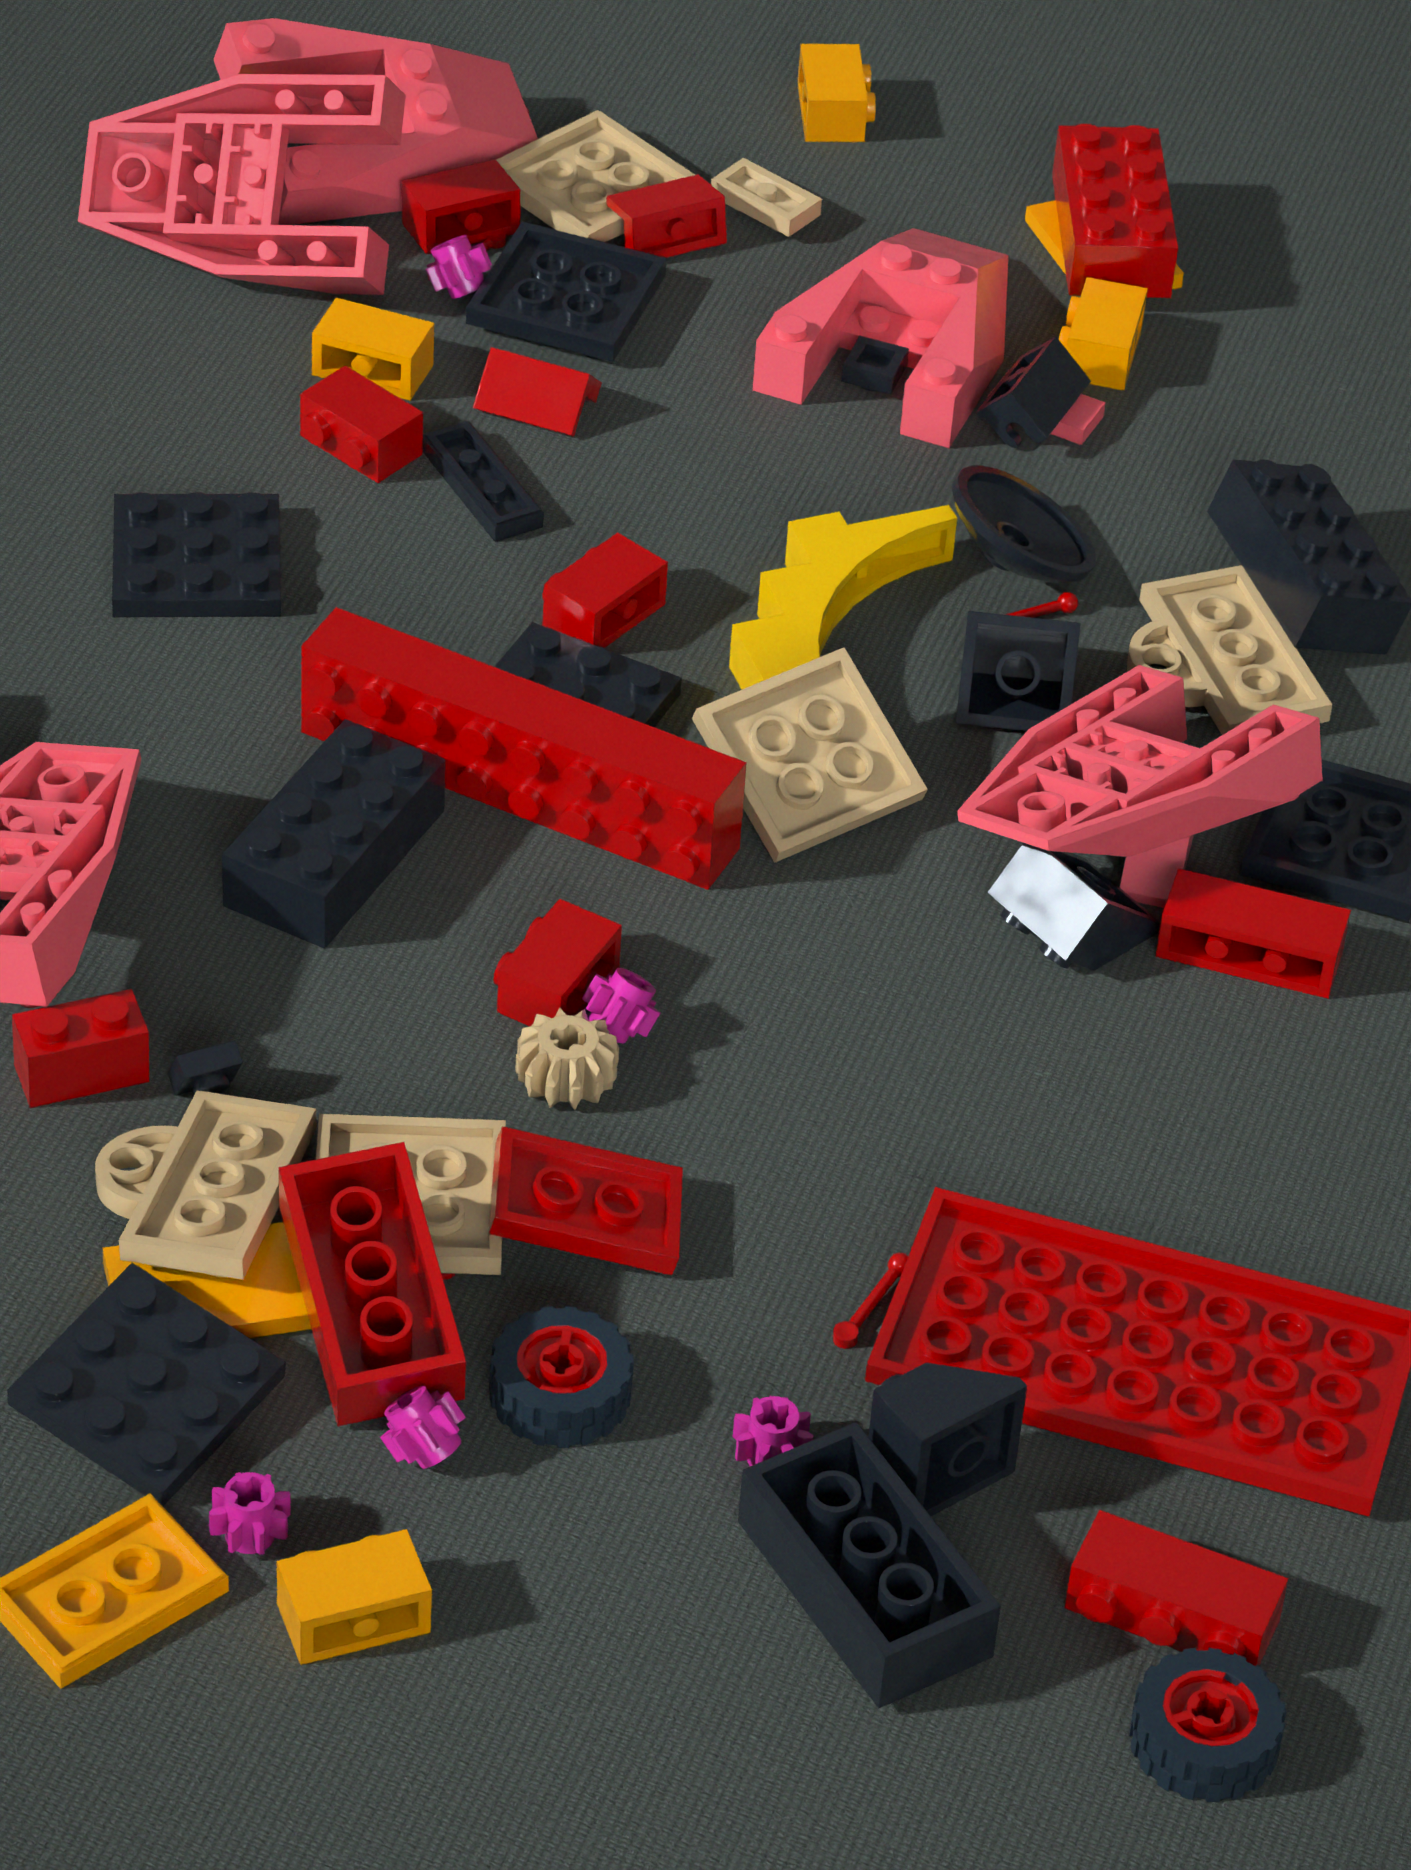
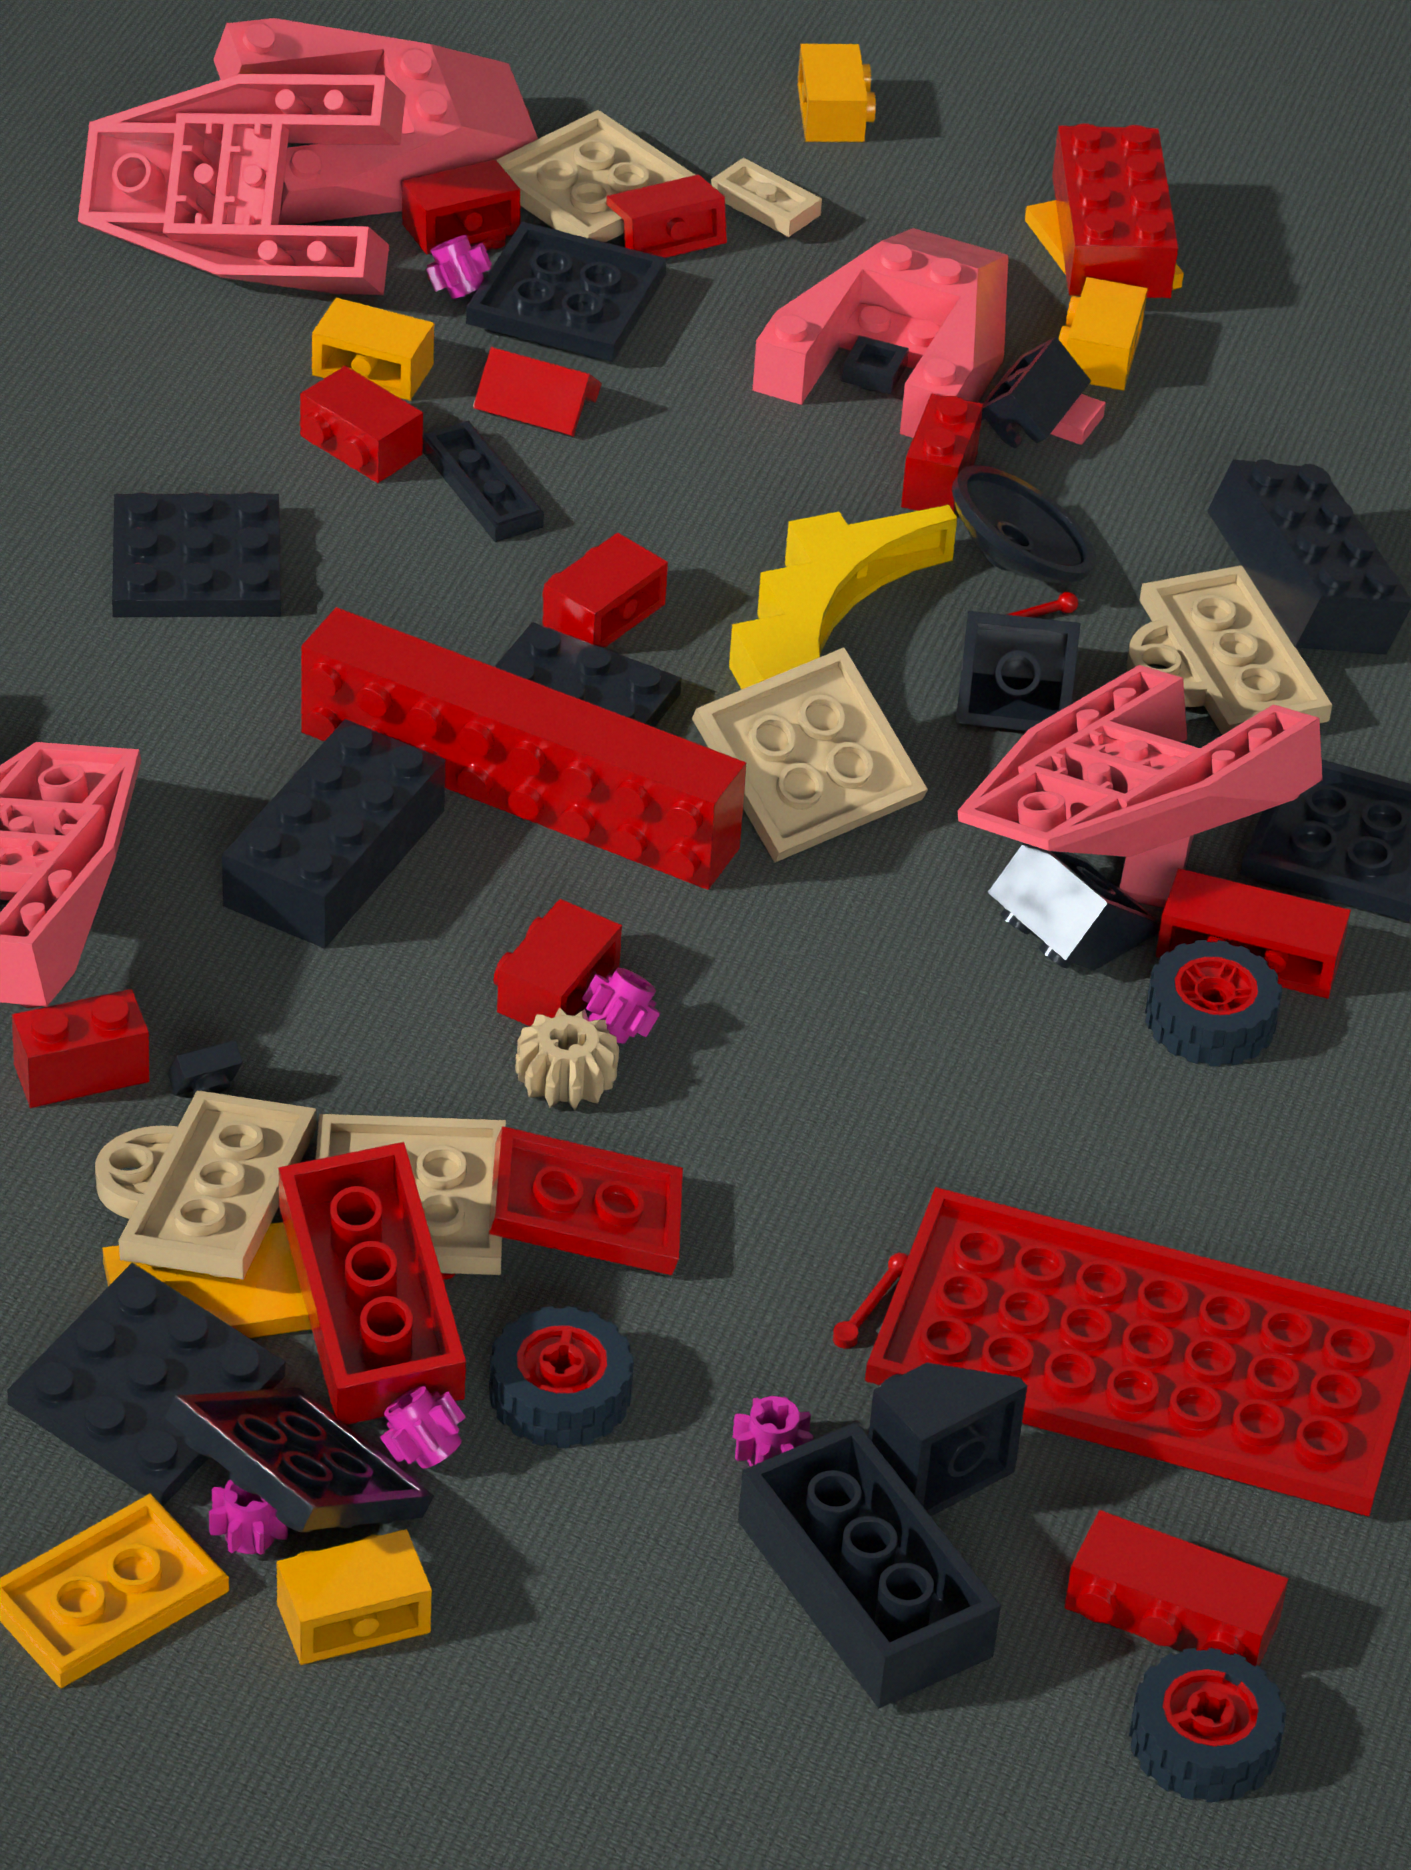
(298, 1458): none -> black plate
(940, 449): none -> red brick
(1213, 1003): none -> black wheel

